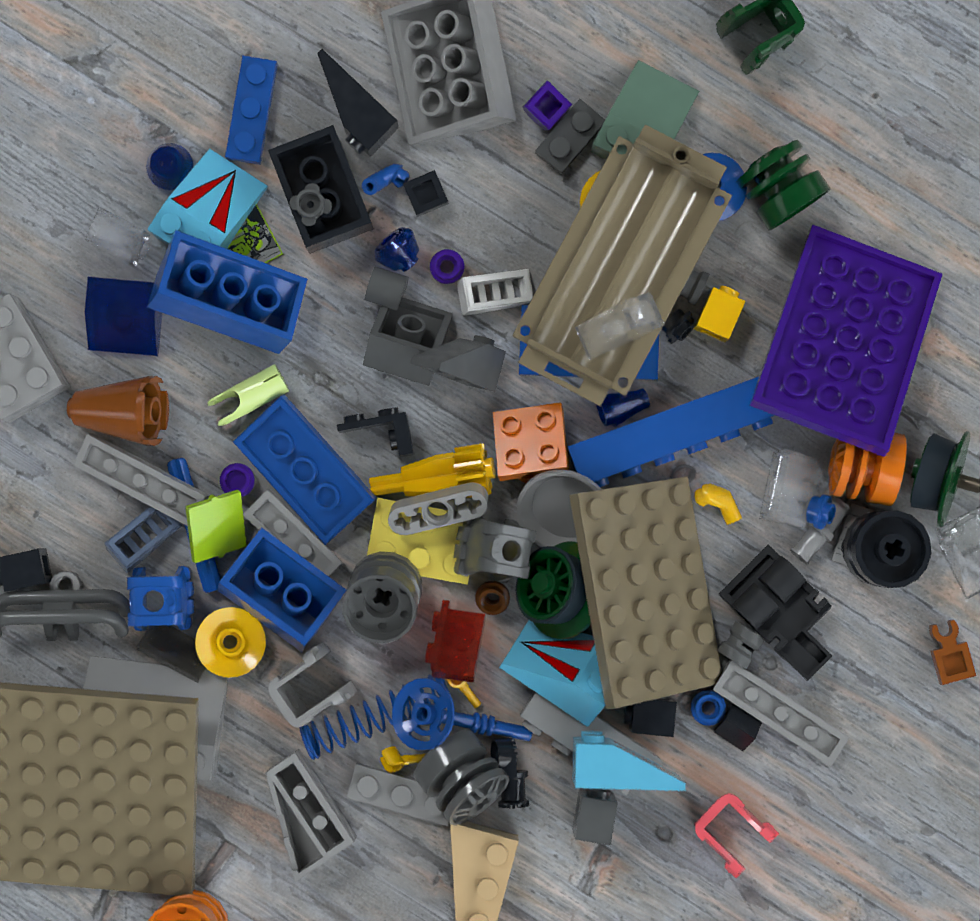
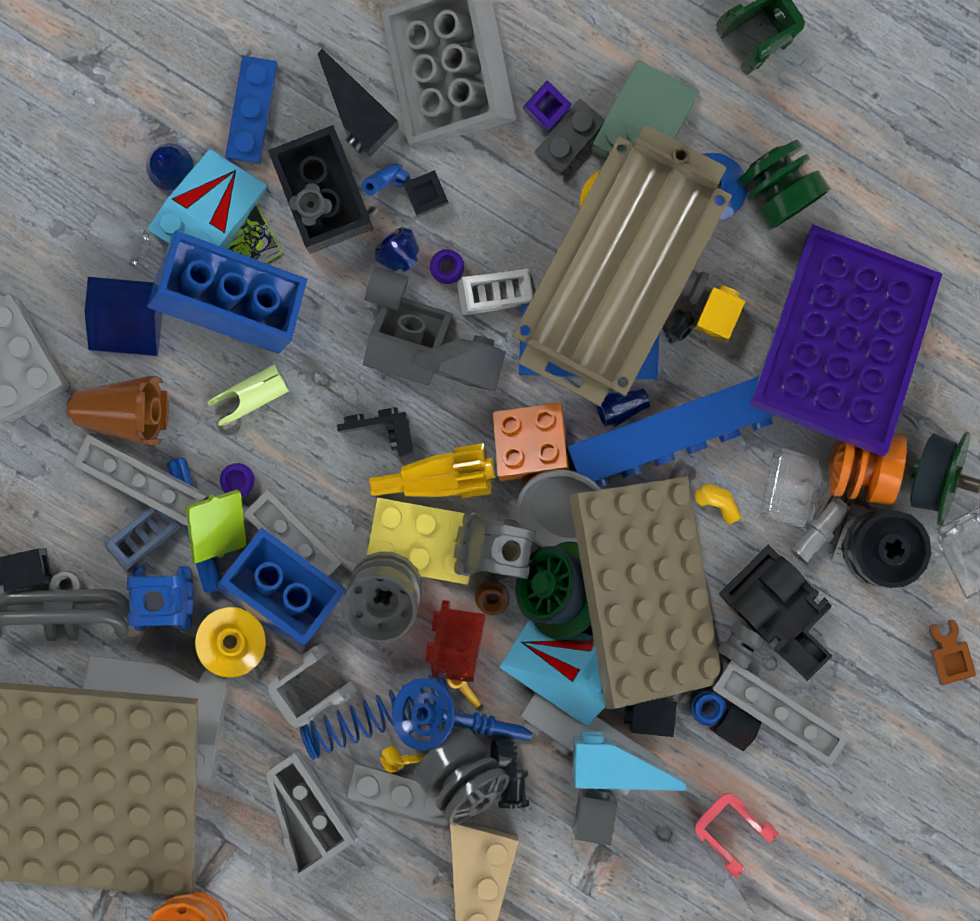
(304, 469): blue plate -> none
(445, 496): light grey beam -> none
(619, 325): clear slope -> none
(820, 511): blue plate -> none

